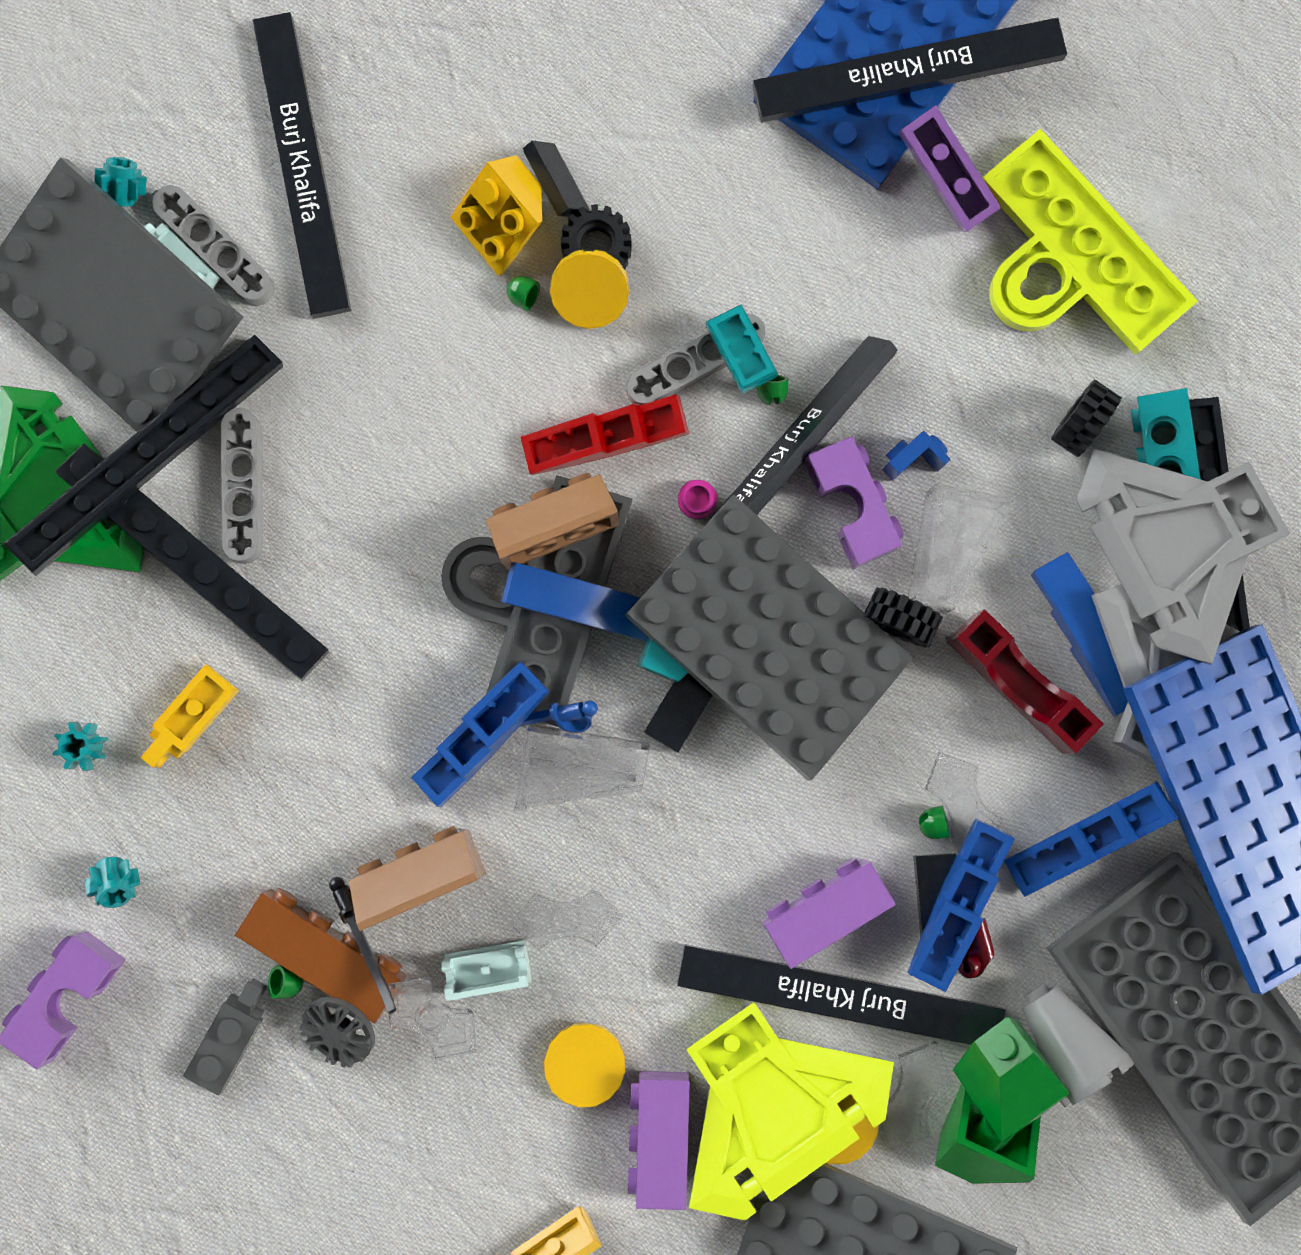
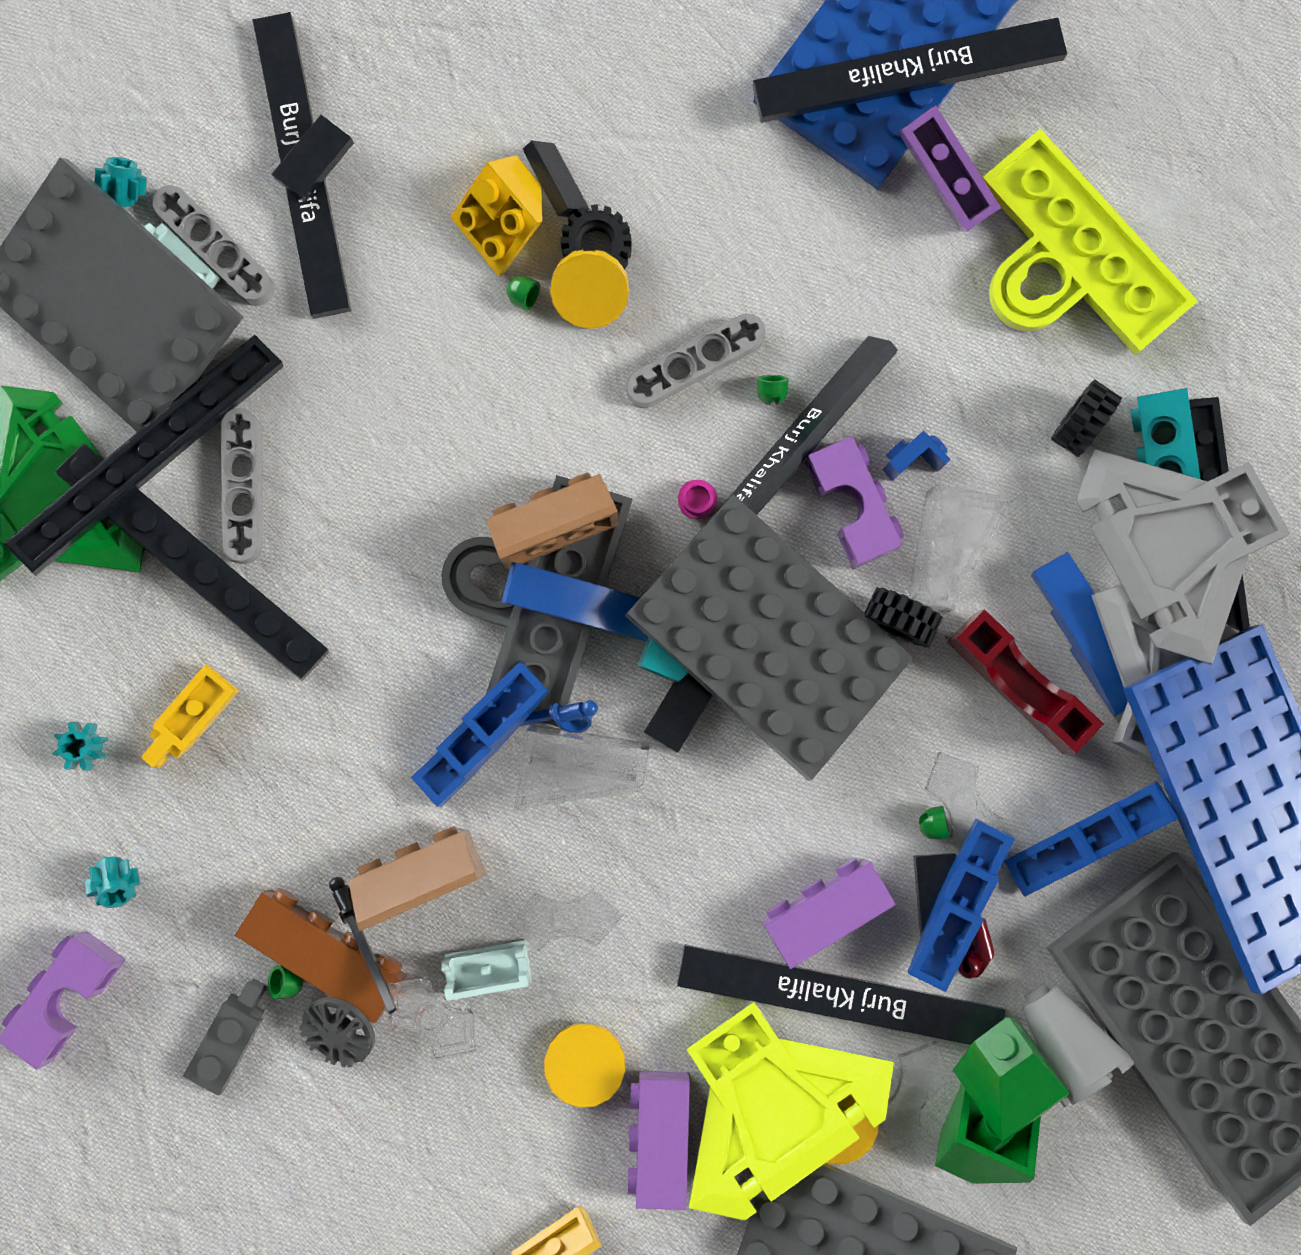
(312, 158): none -> black tile
(604, 435): red slope -> none
(741, 349): teal plate -> none

